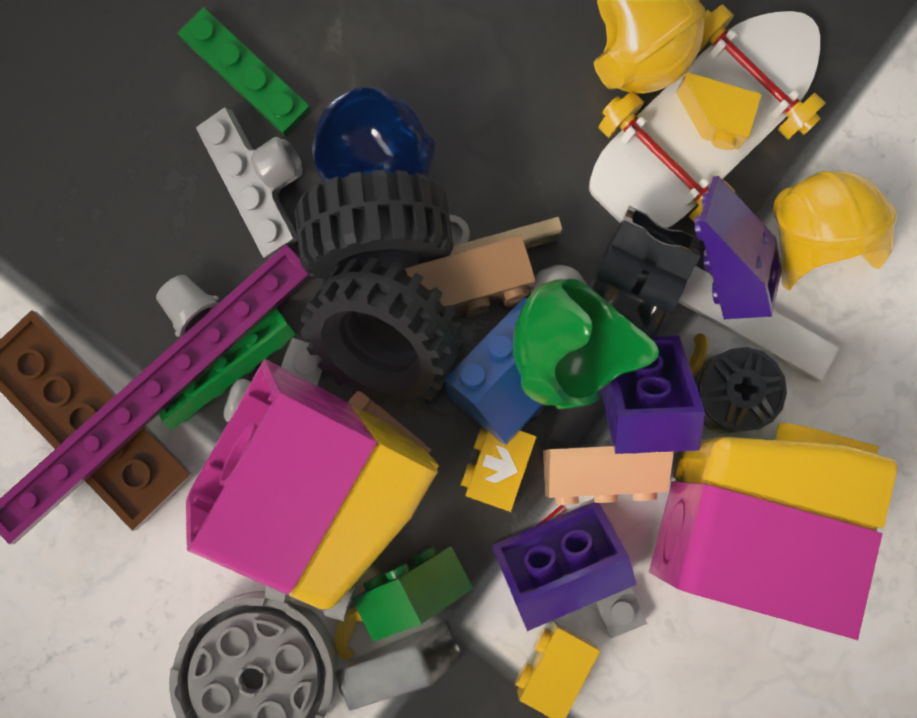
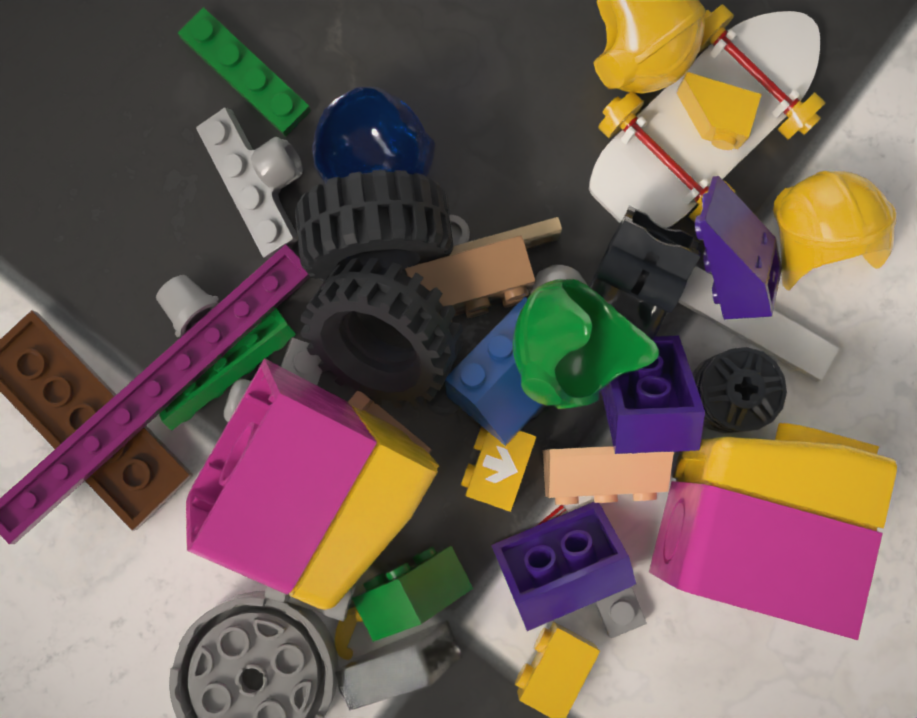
(700, 353): yellow piece -> none

